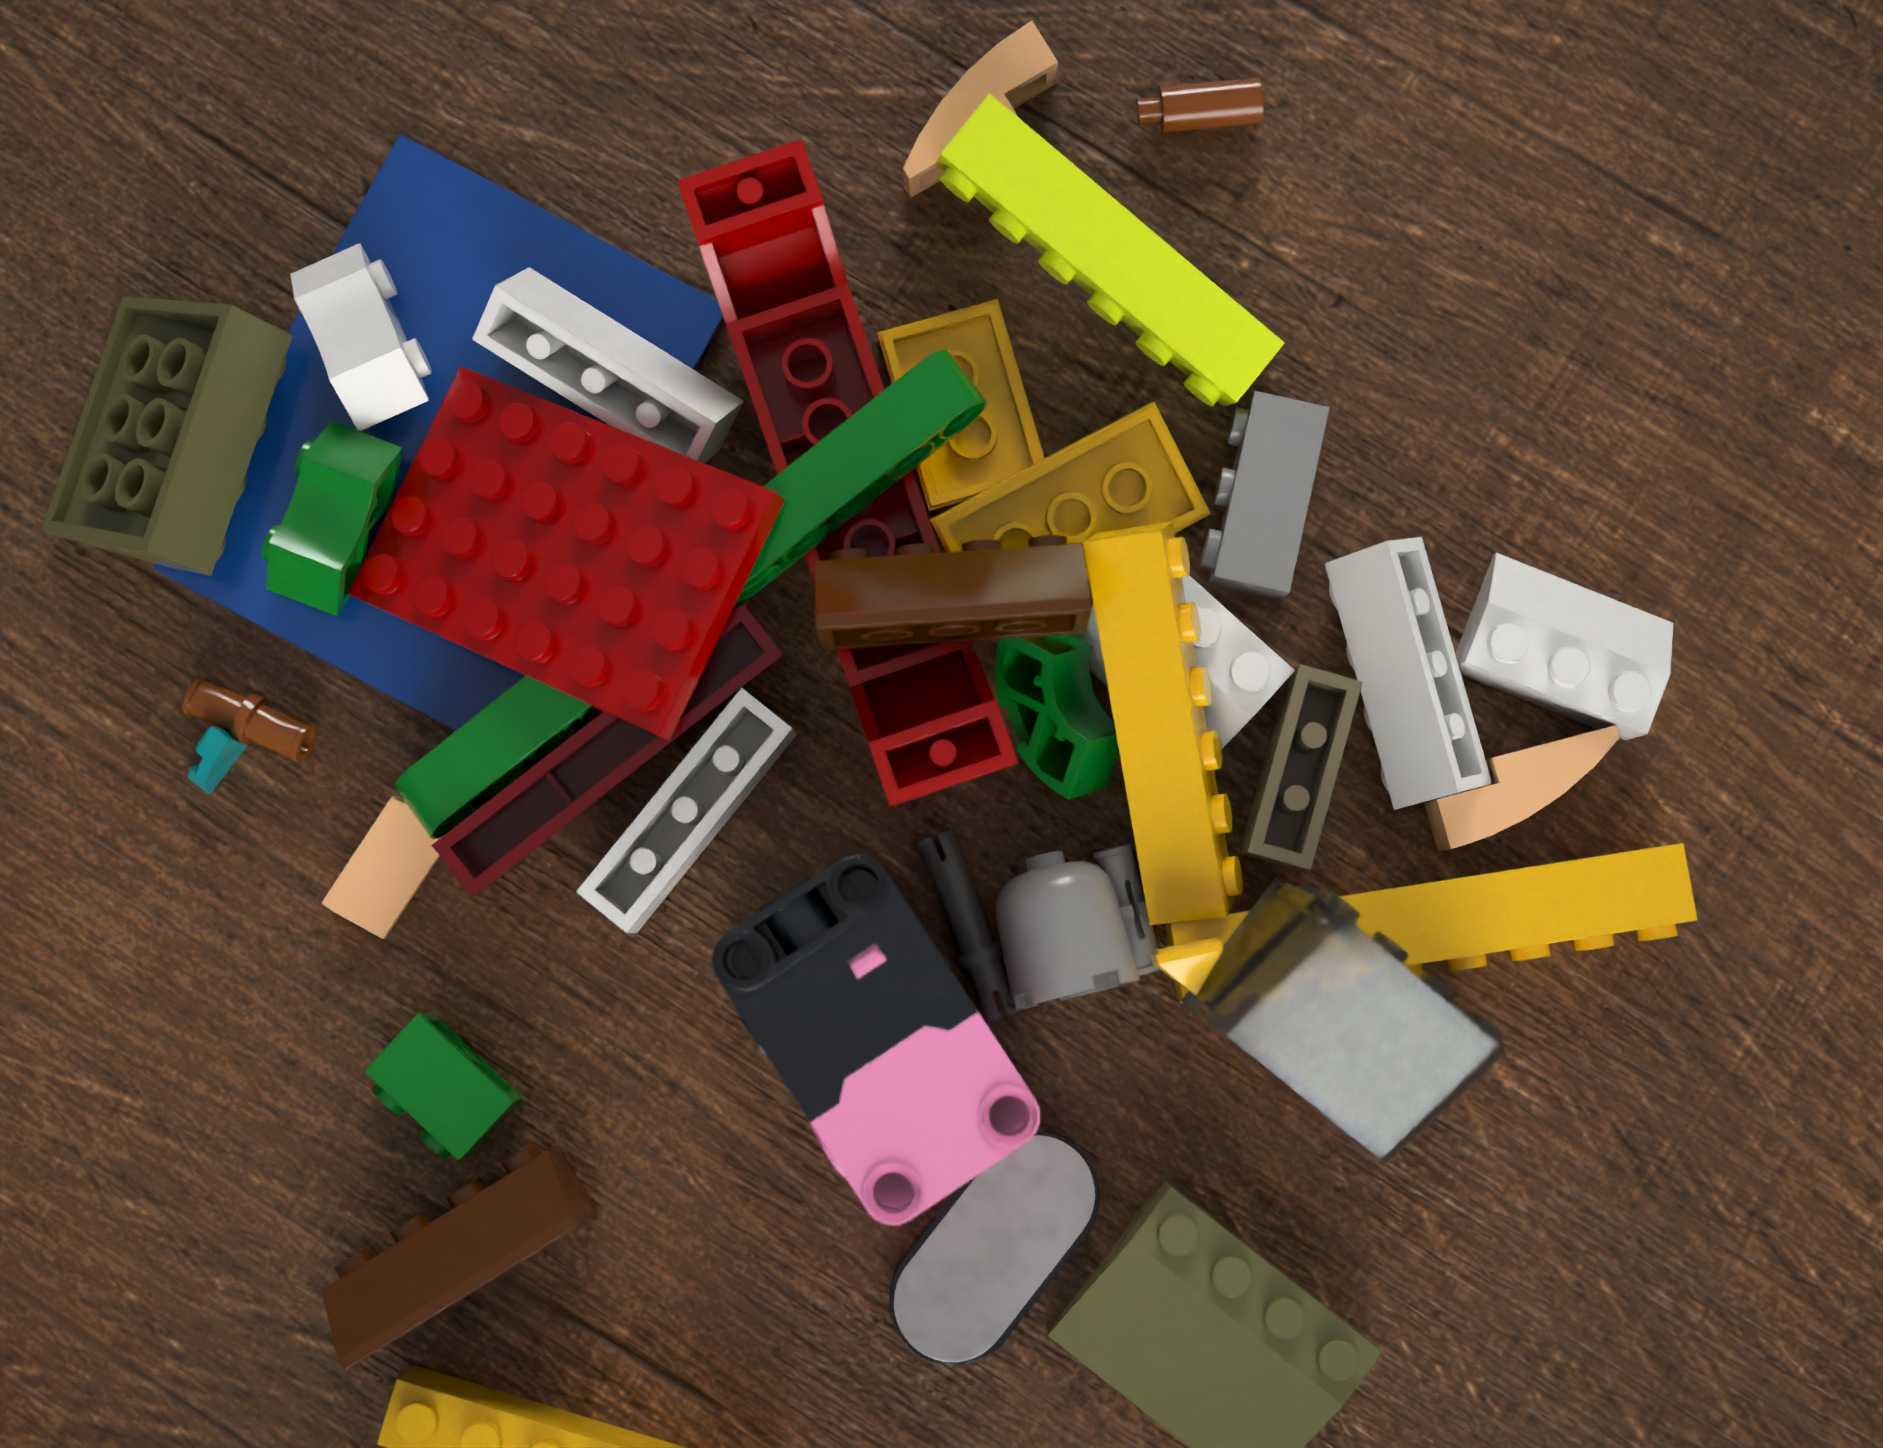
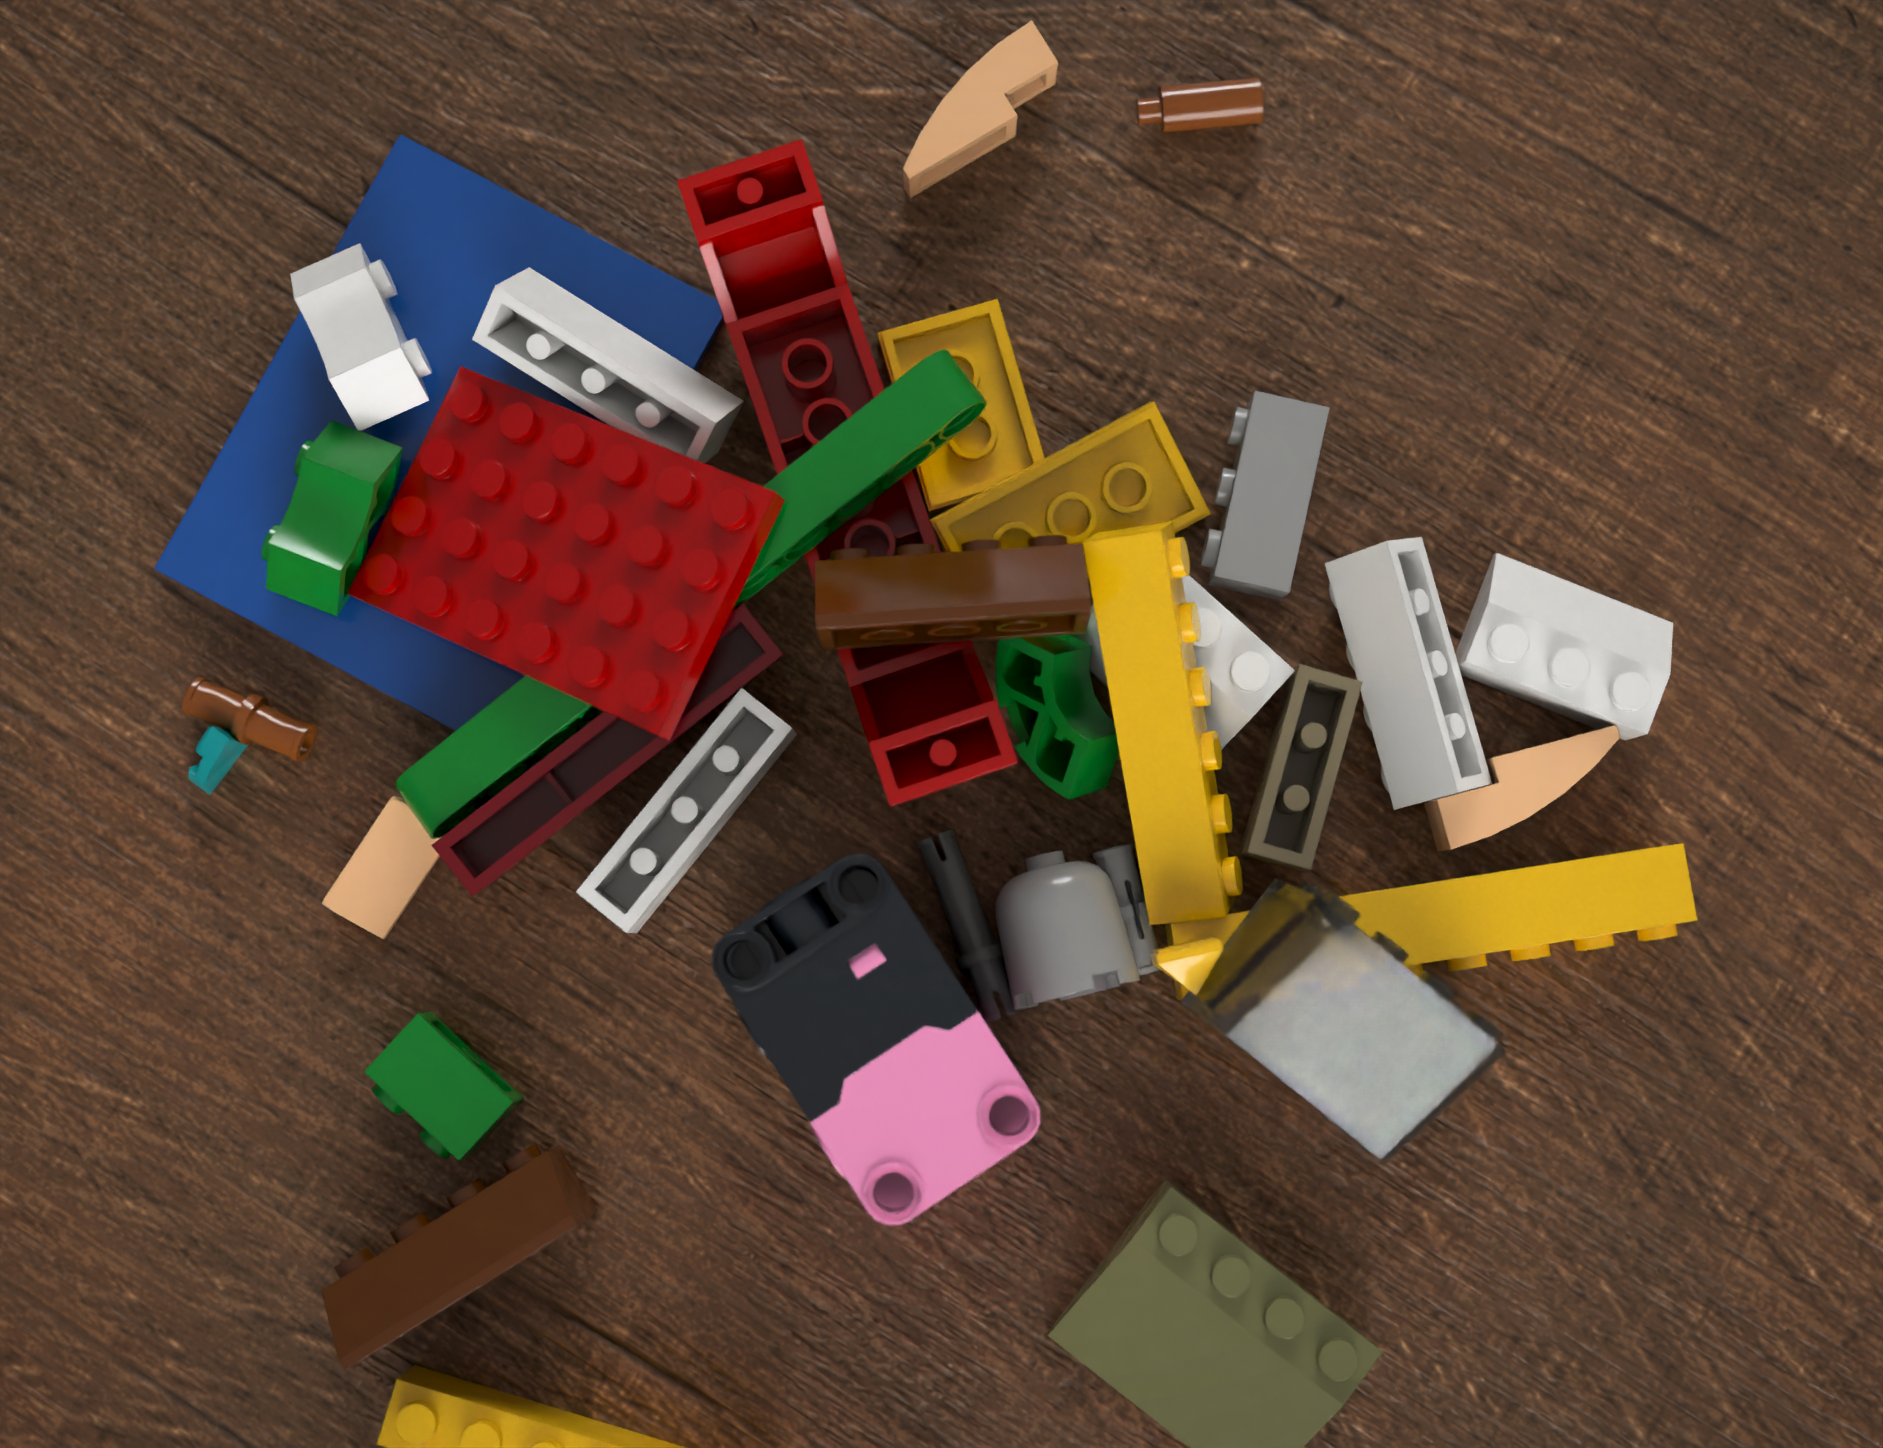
(168, 431): olive slope -> none
(993, 1251): flat silver tile -> none
(1107, 253): neon yellow brick -> none

